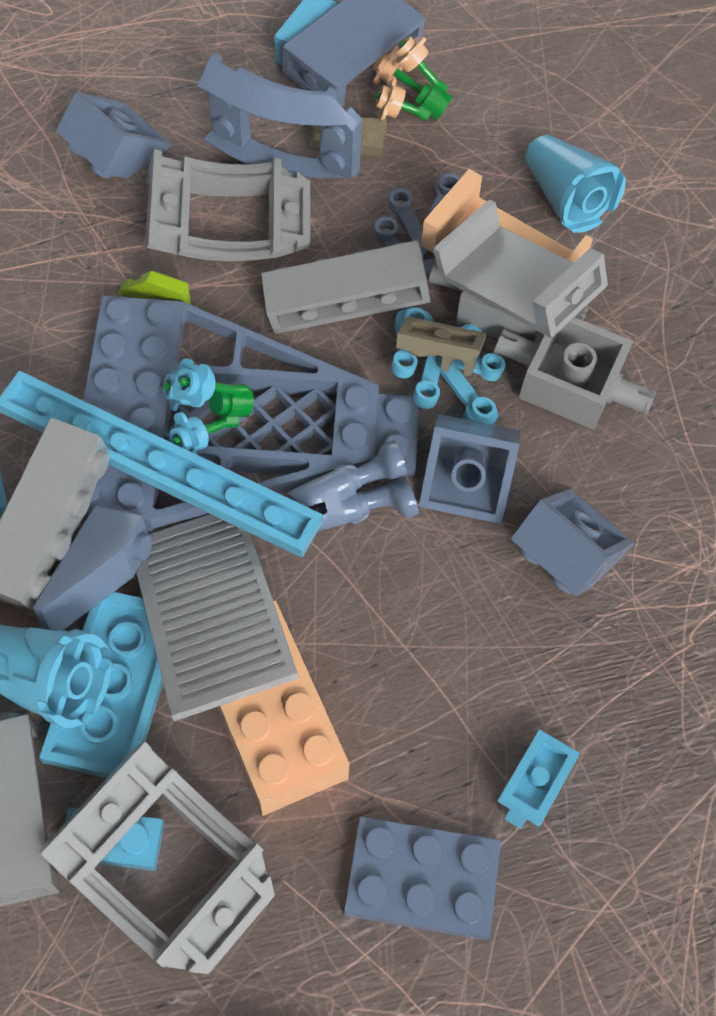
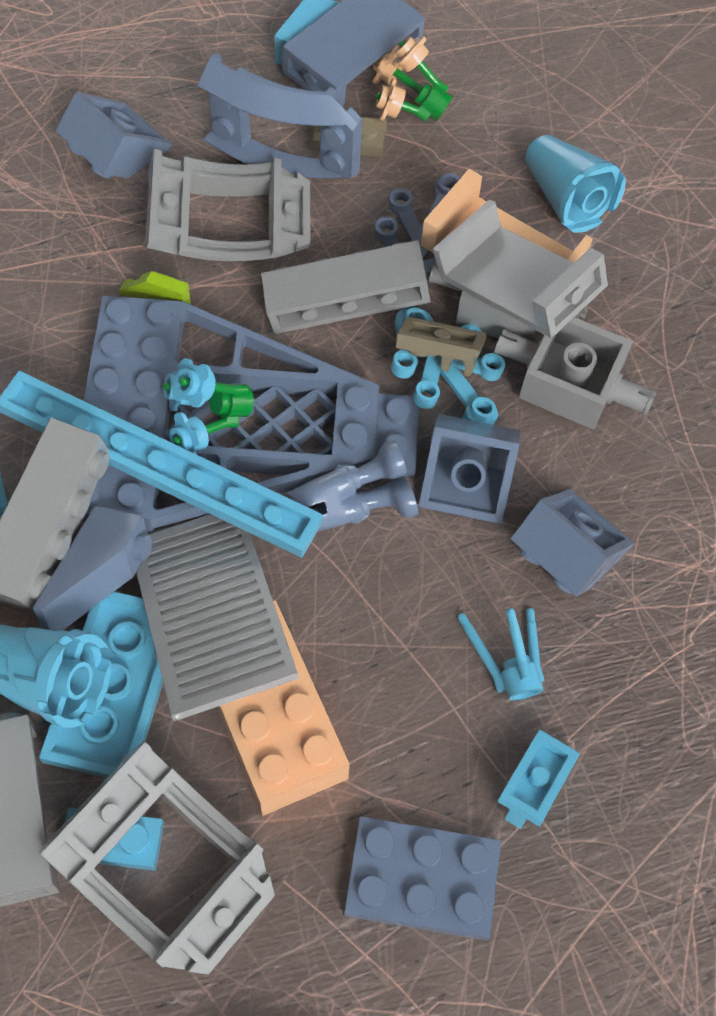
(521, 674): none -> medium azure plant

